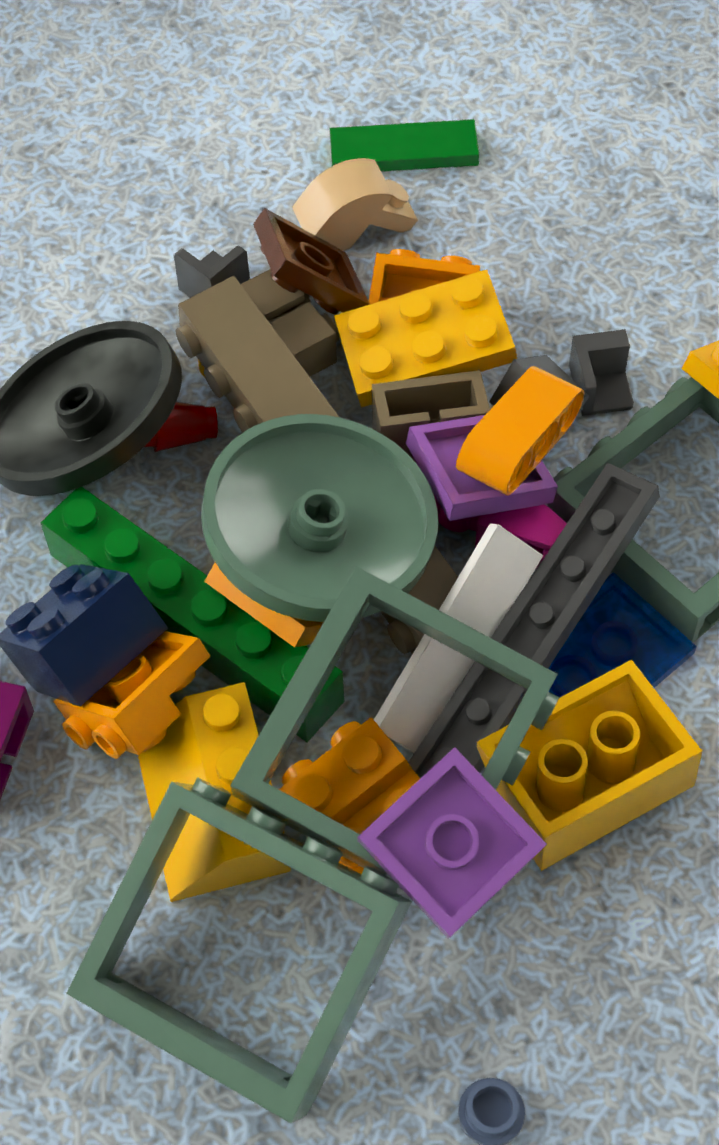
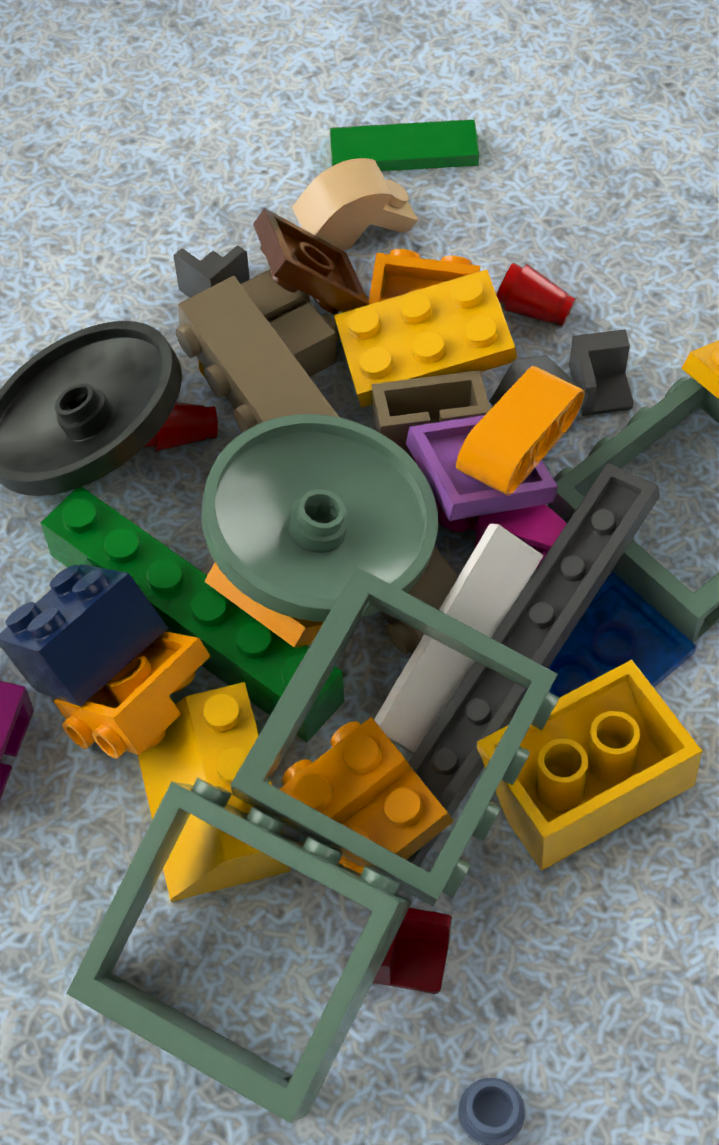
(417, 952): none -> dark red panel
(451, 842): medium lavender plate -> none
(534, 295): none -> red cone

